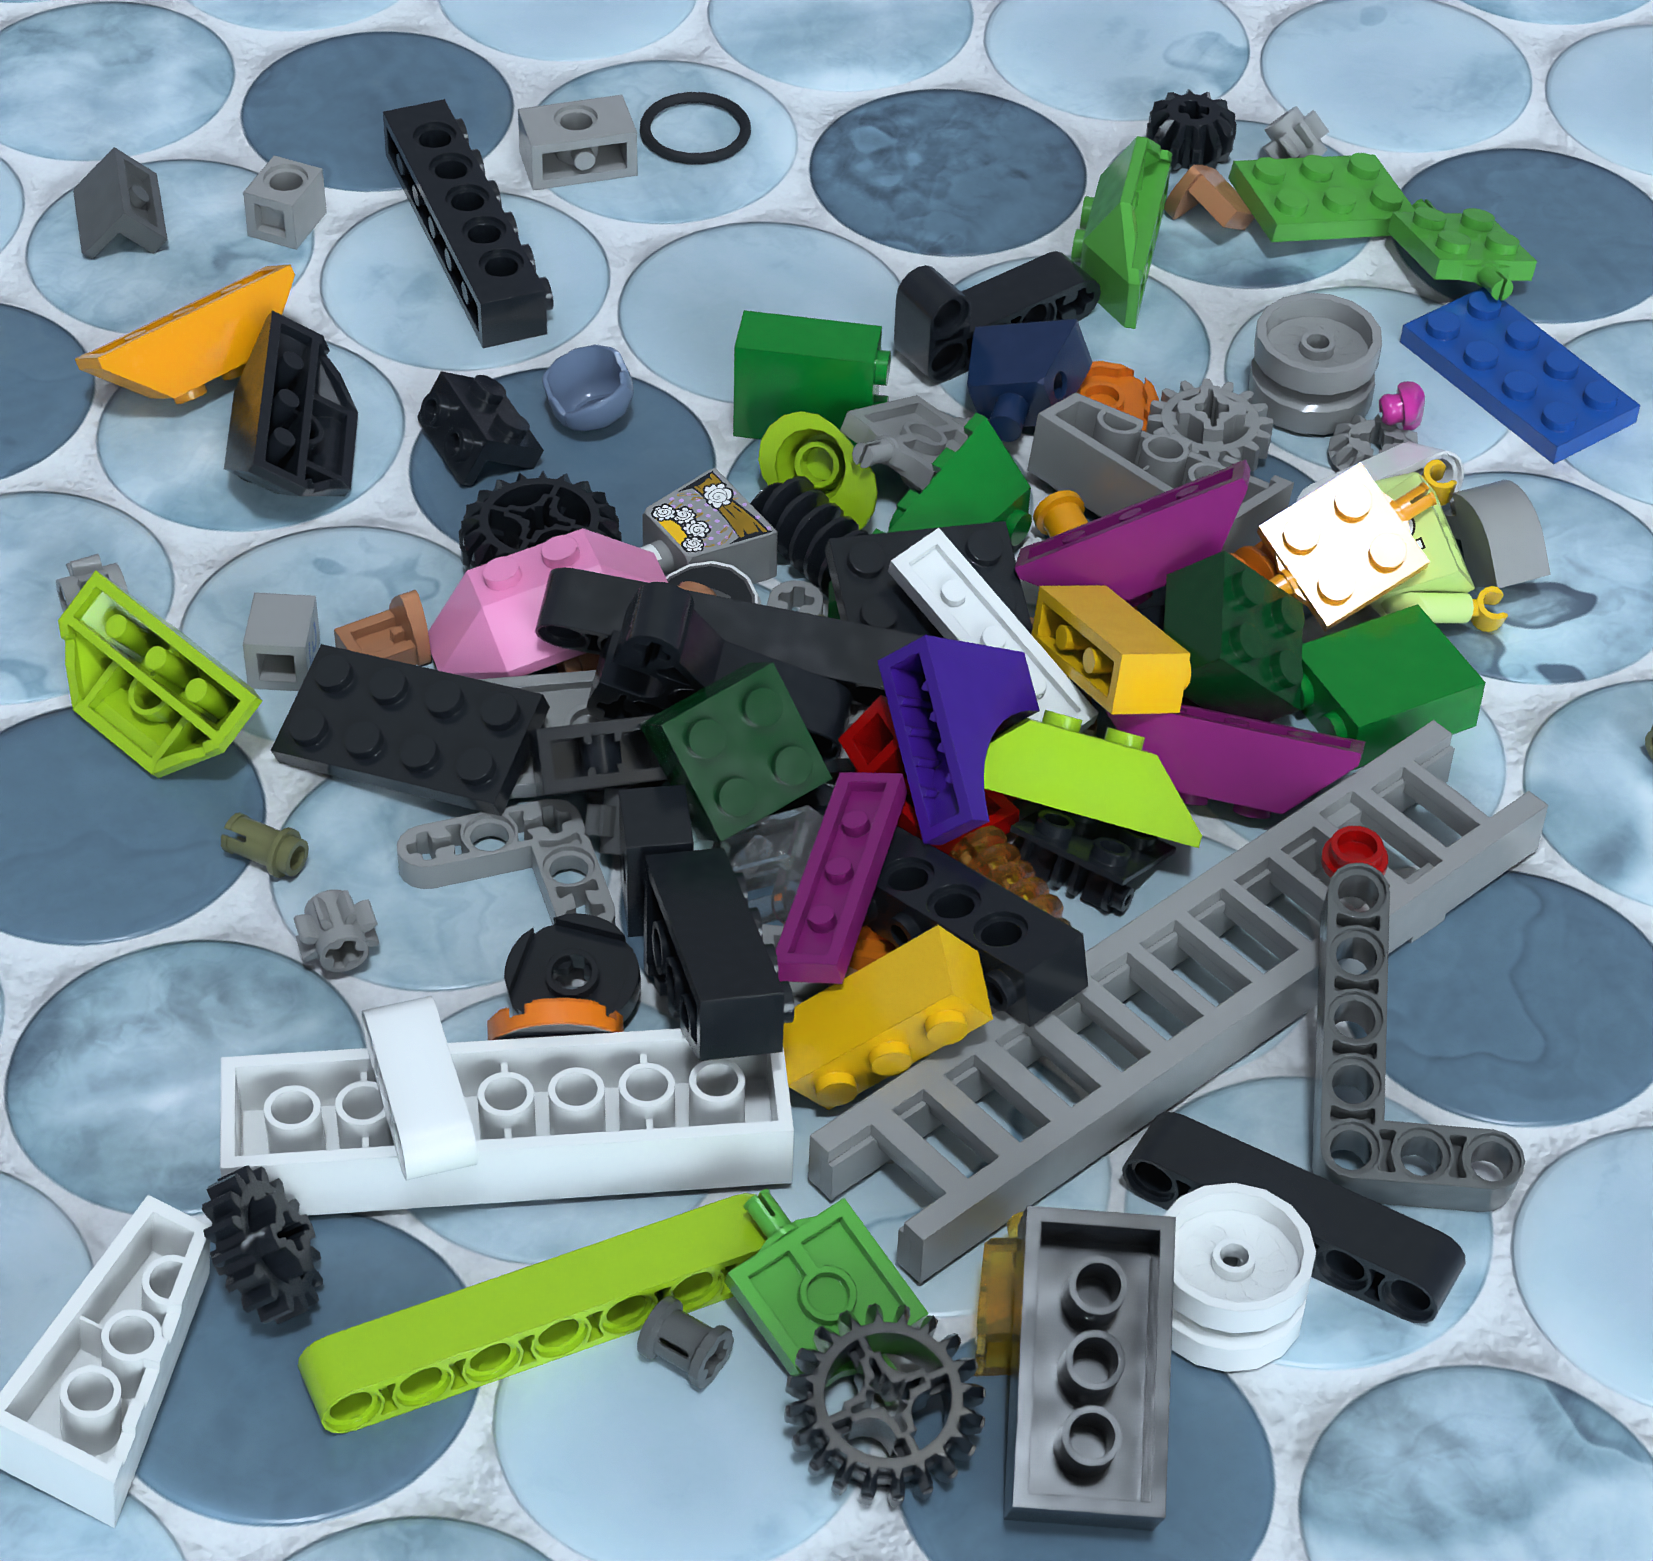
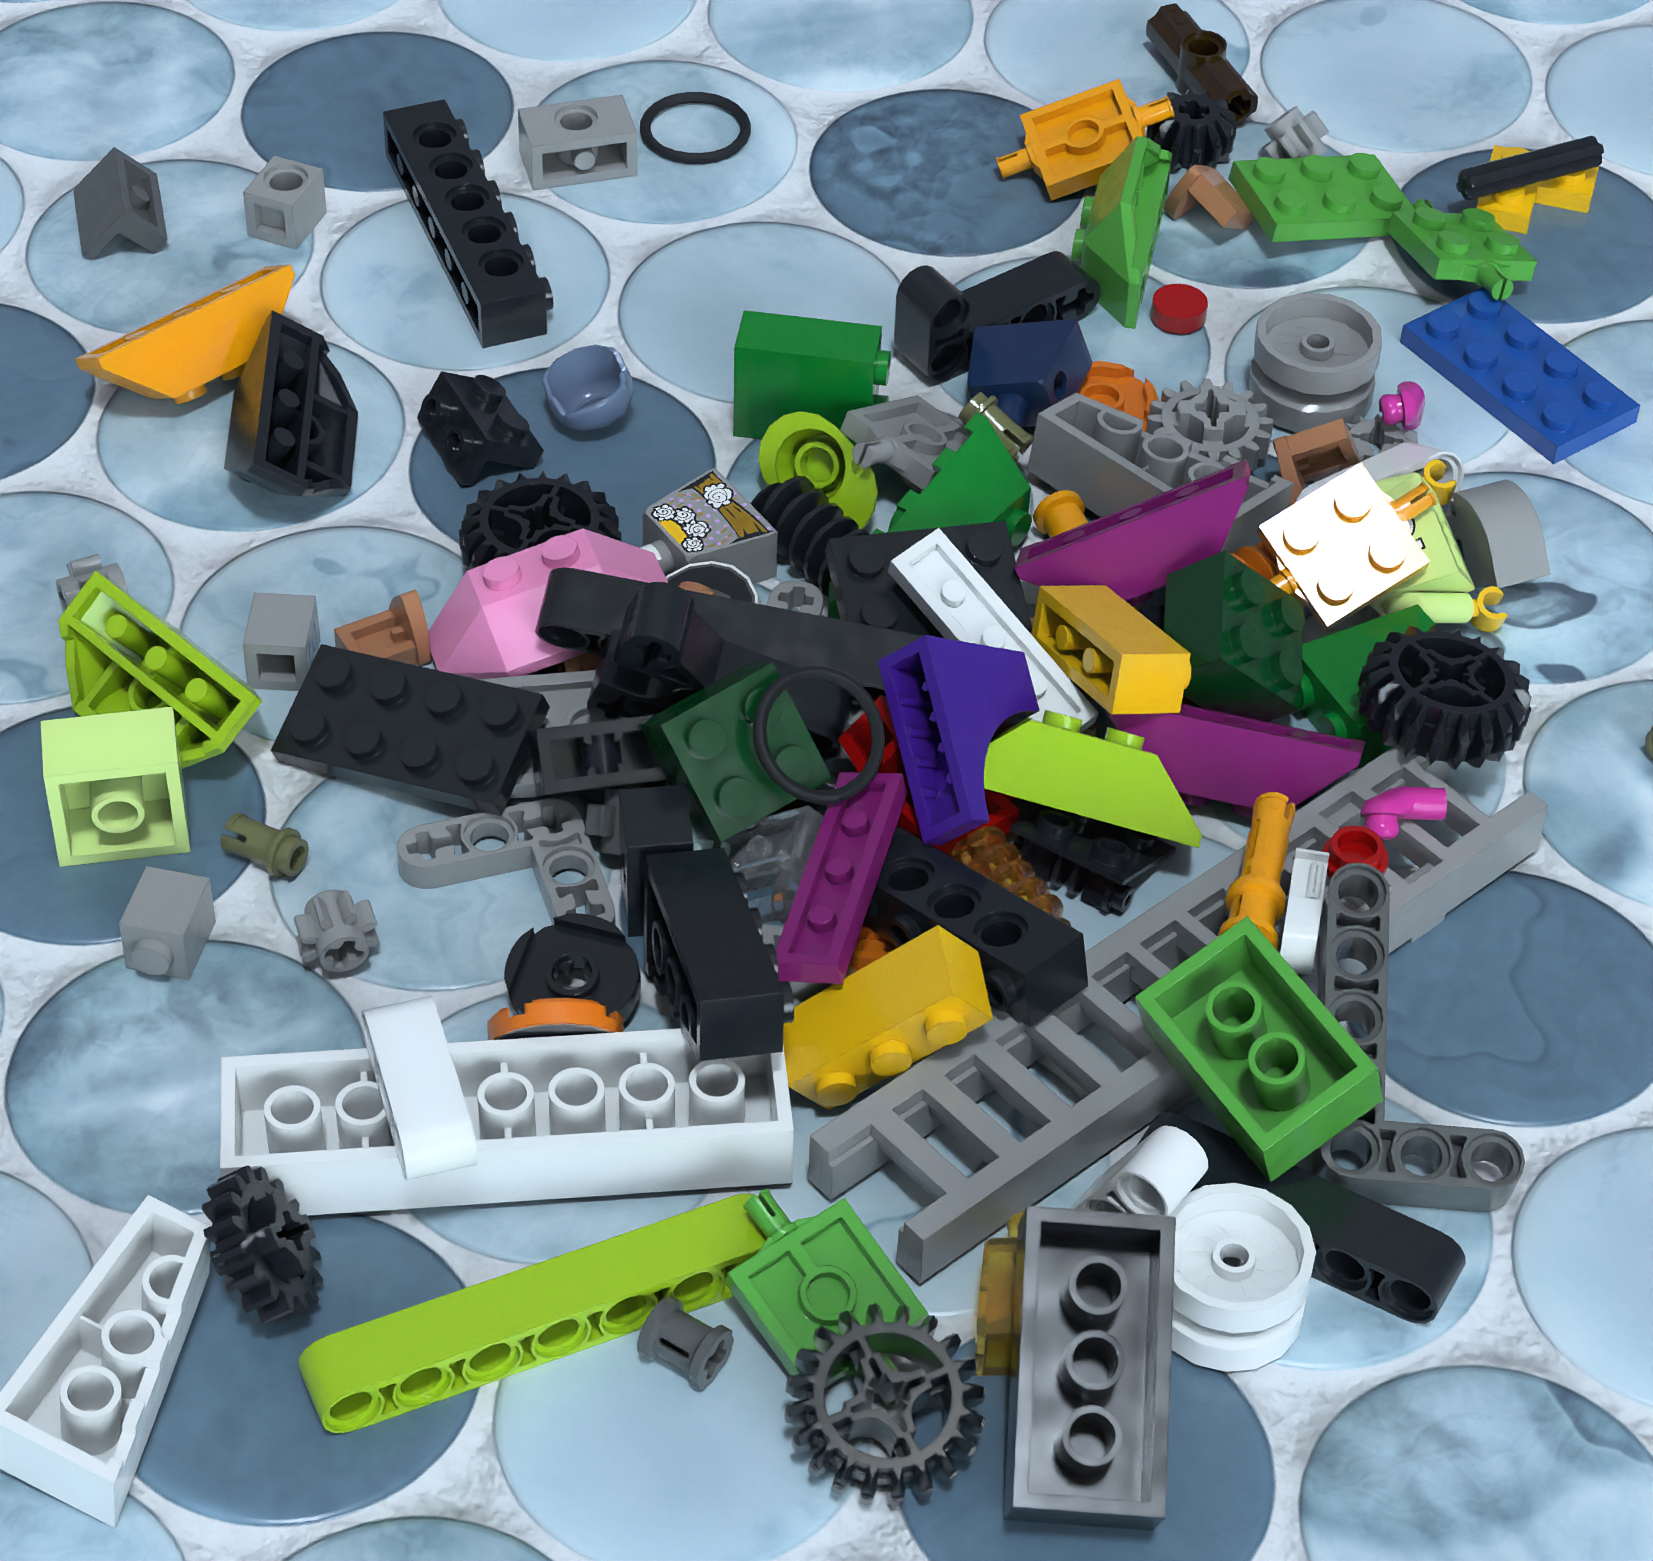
(115, 786): none -> yellowish green brick
(167, 923): none -> light grey brick
(770, 765): none -> black tyre
(1008, 431): none -> olive pin
(1081, 137): none -> light orange plate
(1150, 1176): none -> white beam
(1179, 308): none -> red tile
(1200, 60): none -> dark brown piece
(1258, 888): none -> light orange pin
(1259, 1048): none -> bright green brick
(1304, 909): none -> white piece
(1315, 454): none -> nougat tile
(1399, 802): none -> dark pink arm
(1444, 696): none -> black gear
(1514, 207): none -> yellow plate
(1529, 168): none -> black axle

